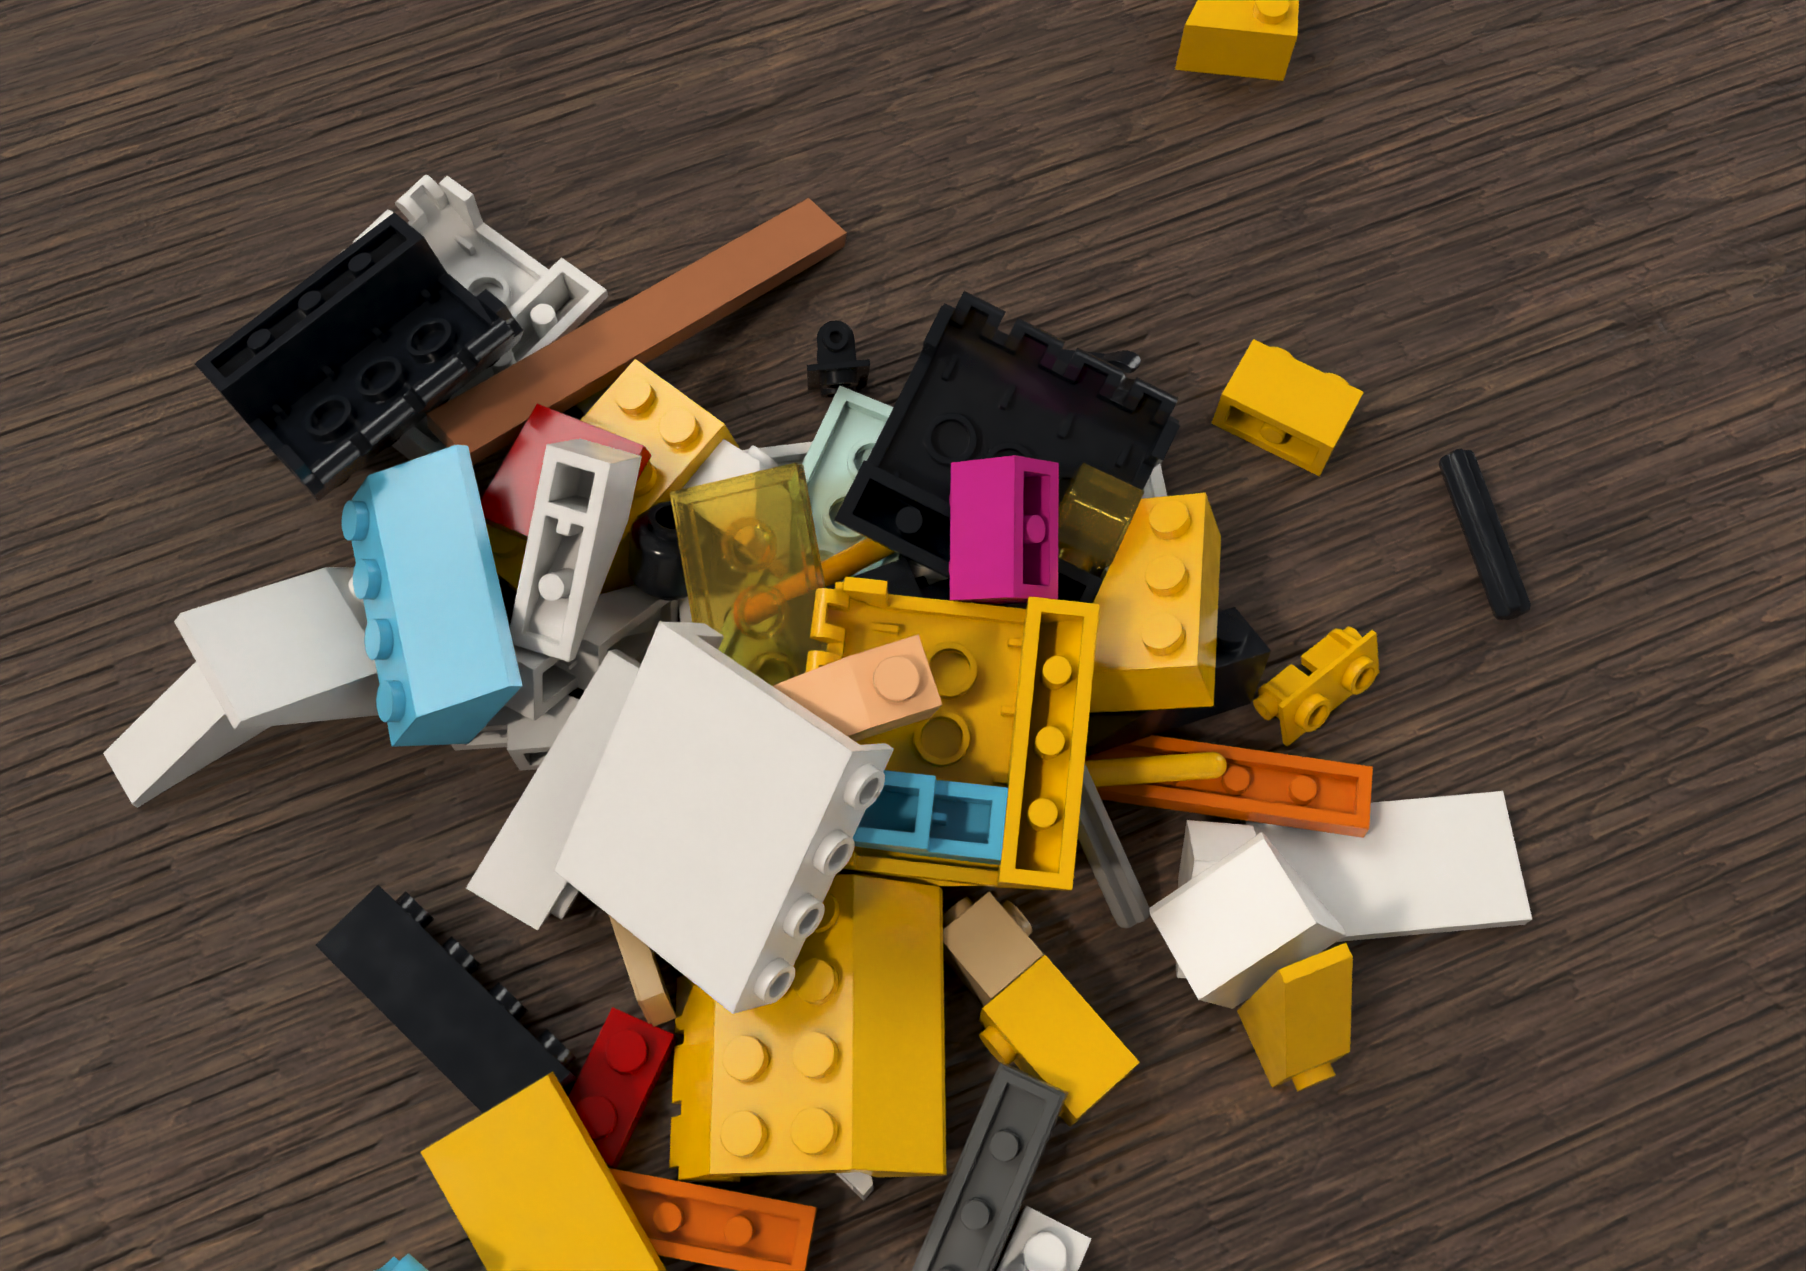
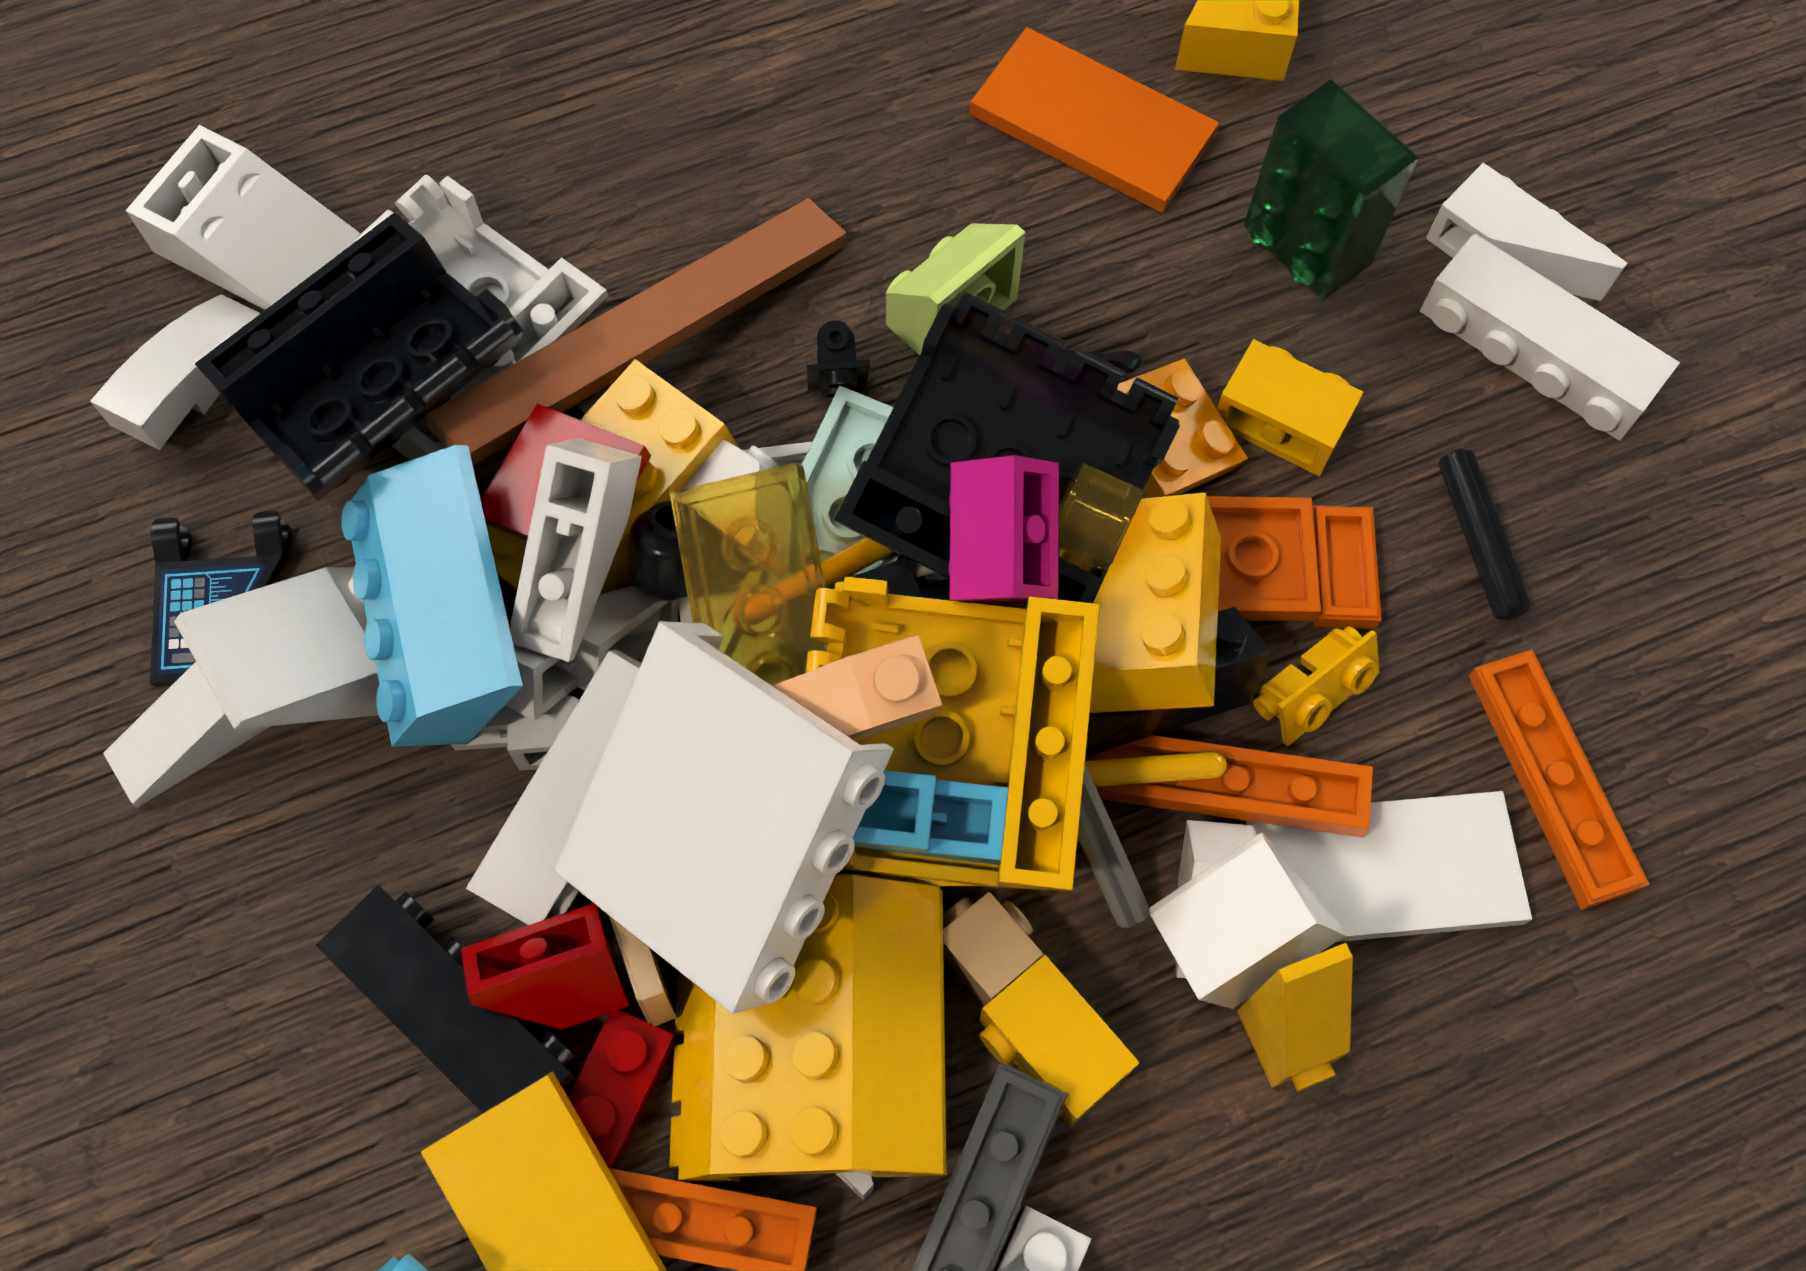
(161, 379): none -> white slope
(195, 583): none -> flag
(236, 220): none -> white slope
(548, 971): none -> red slope
(977, 260): none -> yellowish green slope
(1094, 119): none -> orange tile
(1203, 444): none -> light orange plate
(1267, 557): none -> orange plate
(1327, 189): none -> clear green brick
(1347, 567): none -> orange tile
(1527, 231): none -> white slope
(1547, 337): none -> white brick
(1558, 780): none -> orange tile

